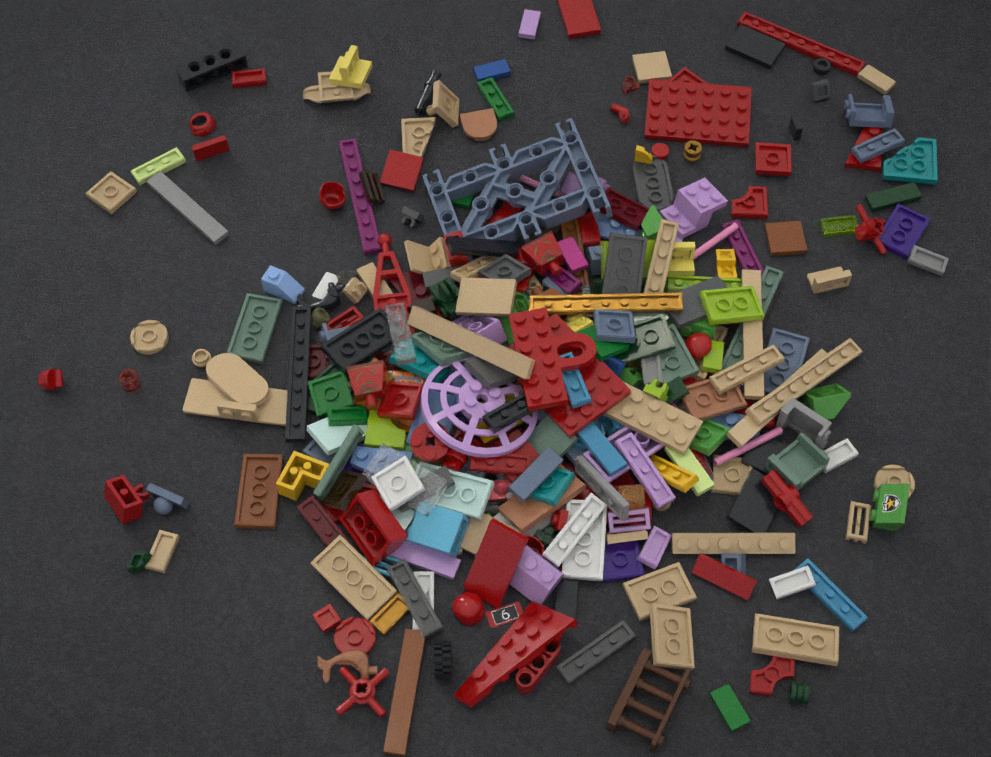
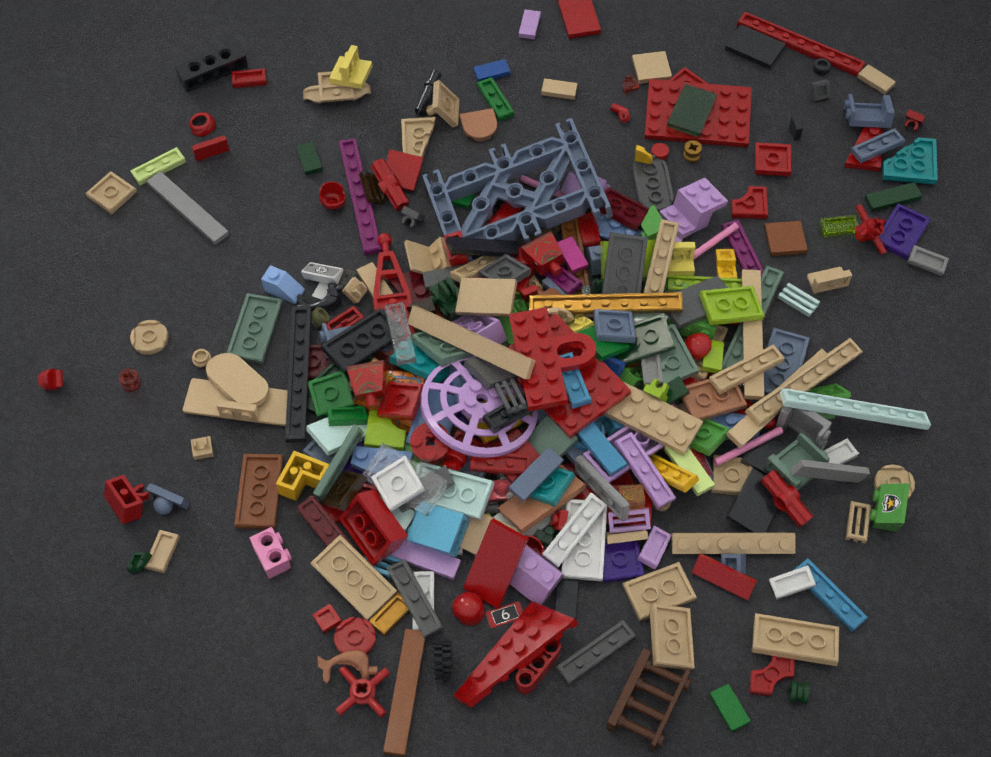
(202, 448): none -> tan tile
(268, 553): none -> bright pink brick
(309, 158): none -> dark green tile
(322, 273): none -> slope
(389, 184): none -> red piece
(506, 386): none -> dark grey tile
(529, 291): none -> red tile
(559, 89): none -> tan tile
(564, 314): none -> tan tile
(692, 110): none -> clear green tile
(800, 298): none -> light aqua tile
(830, 471): none -> light grey tile
(854, 409): none -> light aqua tile
(914, 117): none -> red tile

